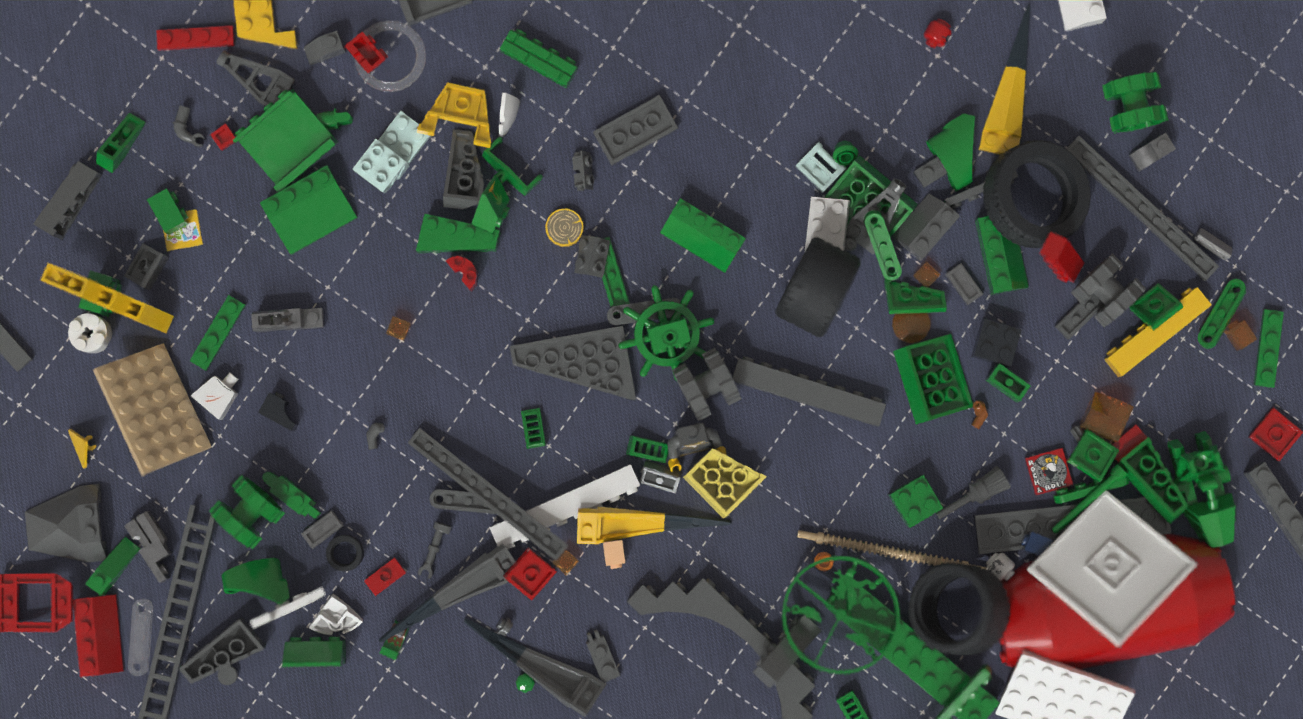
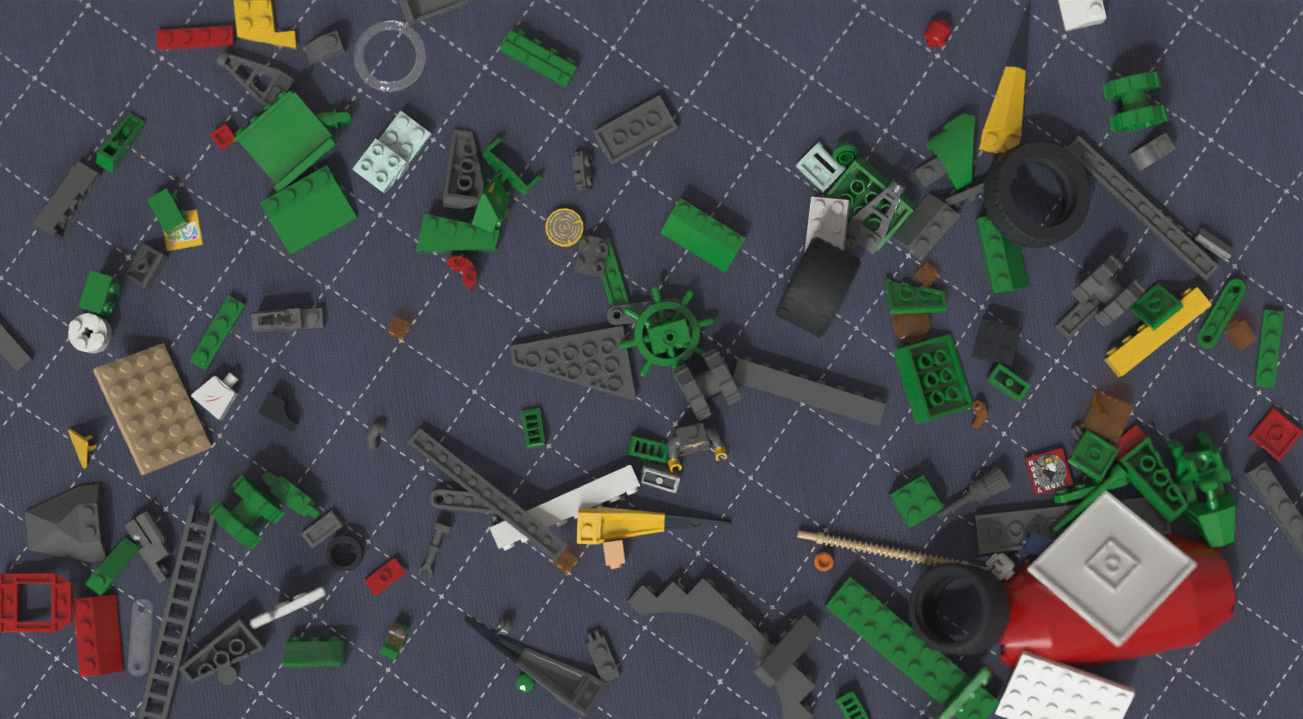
(107, 297): yellow arch -> none
(180, 127): dark grey piece -> none
(257, 577): green panel -> none
(335, 617): white brick -> none
(365, 52): red cylinder -> none
(462, 106): yellow wing -> none
(477, 578): dark grey plate -> none
(508, 112): white brick -> none
(530, 573): red tile -> none
(723, 481): light yellow wedge -> none
(845, 582): green piece -> none
(882, 245): green plate -> none
(964, 284): flat silver tile -> none
(1061, 258): red brick -> none

